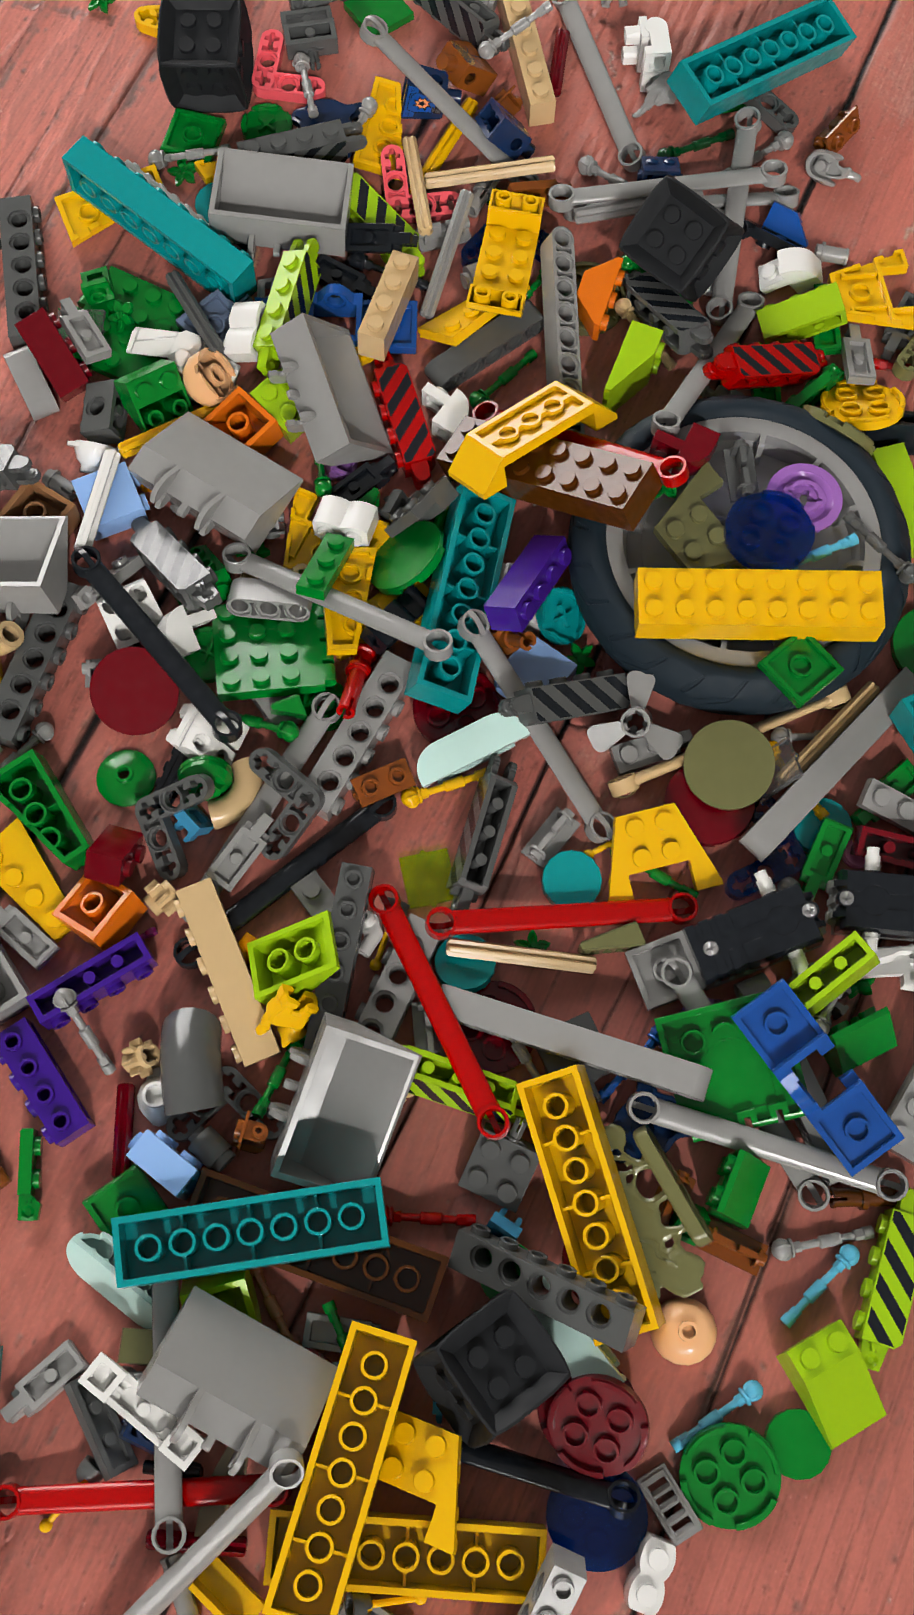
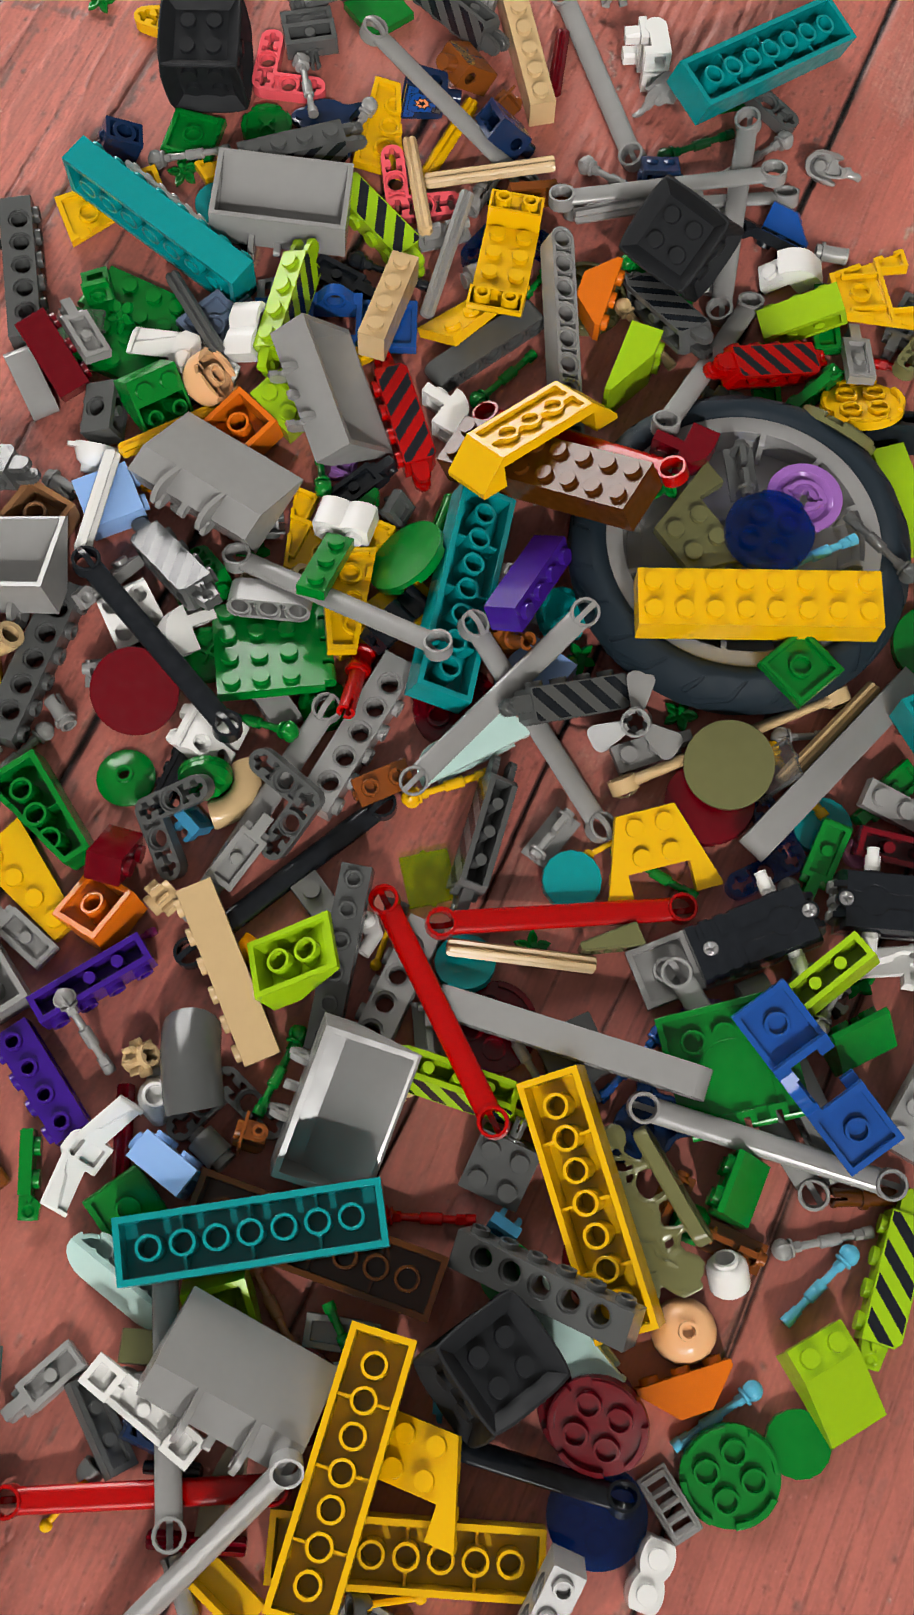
(63, 716): none -> light grey pin
(86, 1152): none -> white plate
(121, 138): none -> dark blue head
(288, 1014): yellow animal -> none
(289, 707): green slope -> none
(378, 238): black hinge -> none
(423, 505): dark grey plate -> none
(486, 708): none -> light grey piece
(489, 48): light grey piece -> none
(680, 715): none -> green plant
(687, 1390): none -> orange slope
(728, 1274): none -> white head
(839, 132): dark orange hinge -> none

